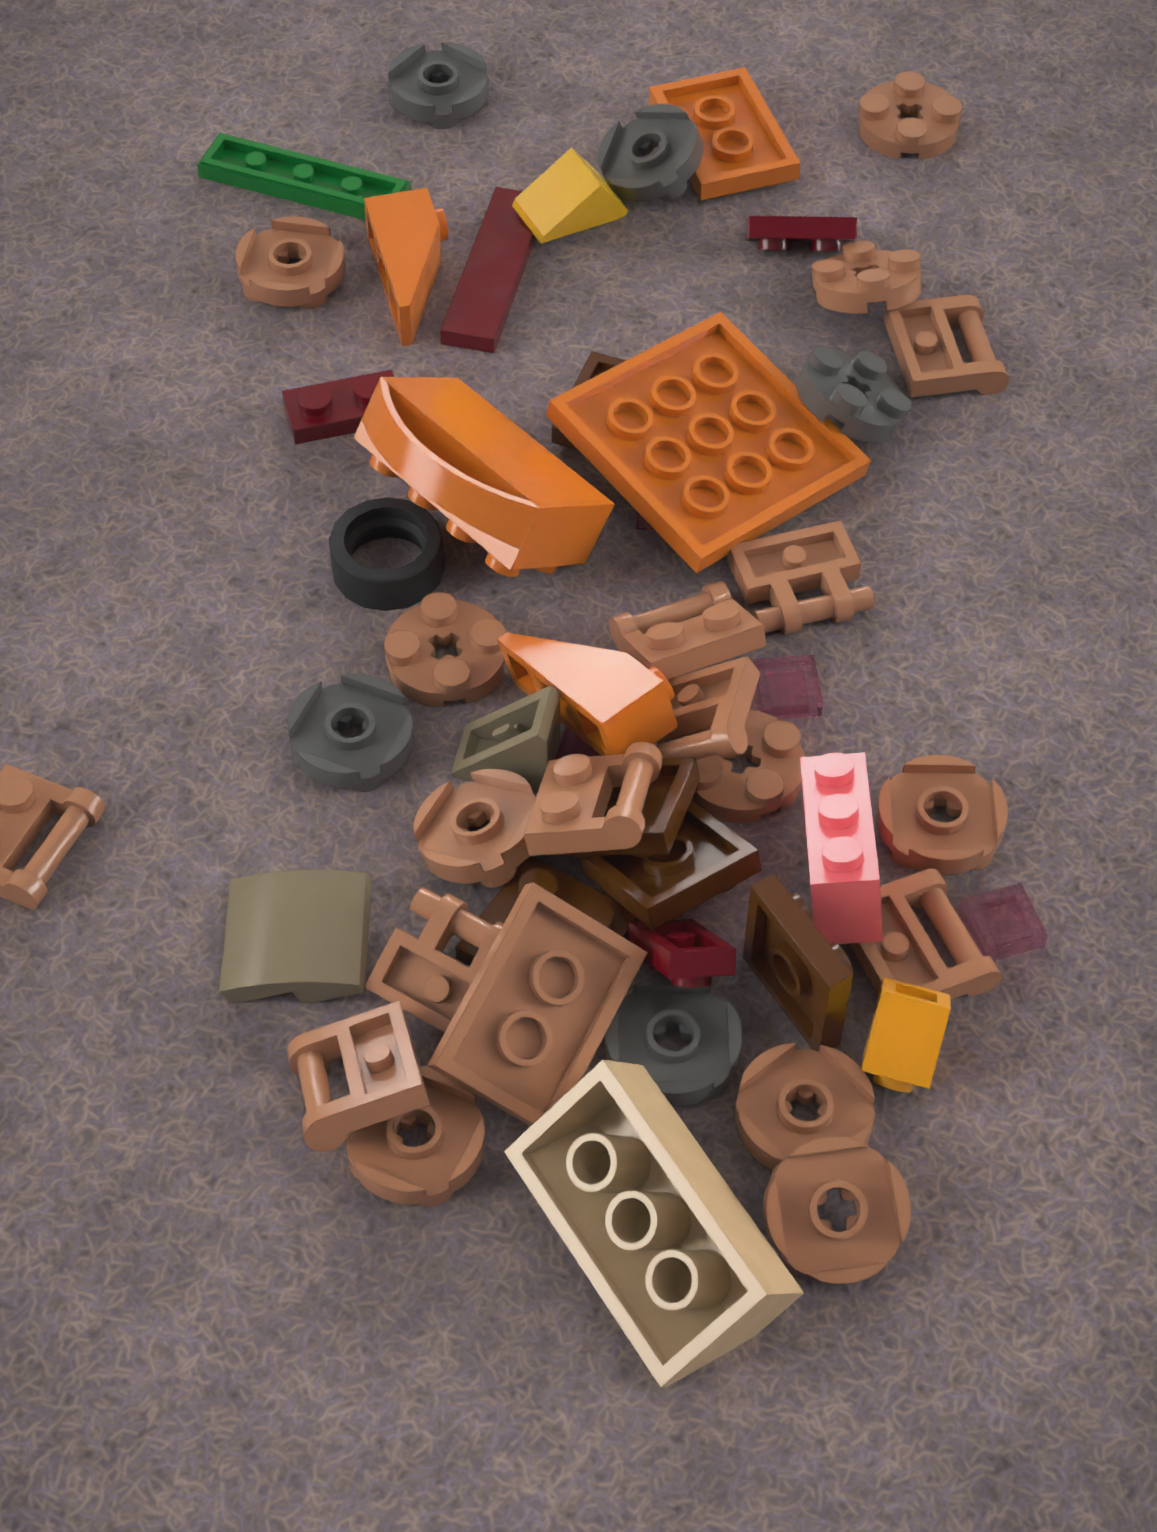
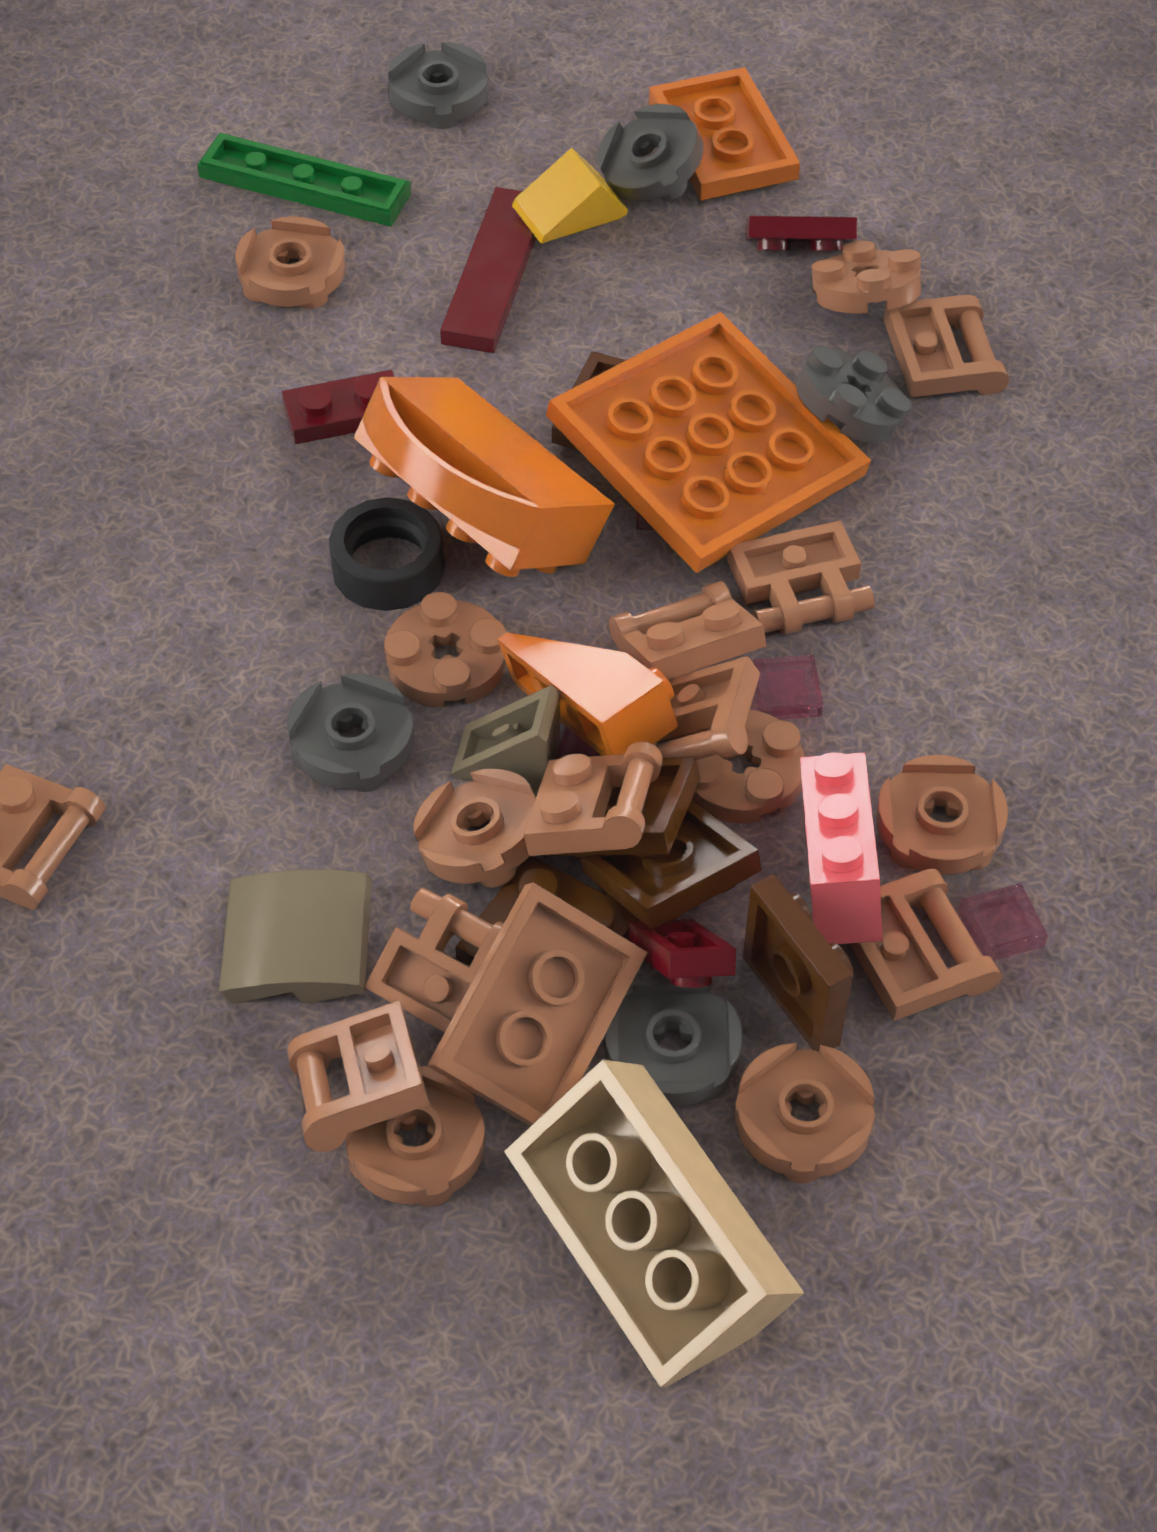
(407, 251): orange slope -> none
(868, 1236): nougat plate -> none
(905, 1035): light orange brick -> none
(931, 120): nougat plate -> none

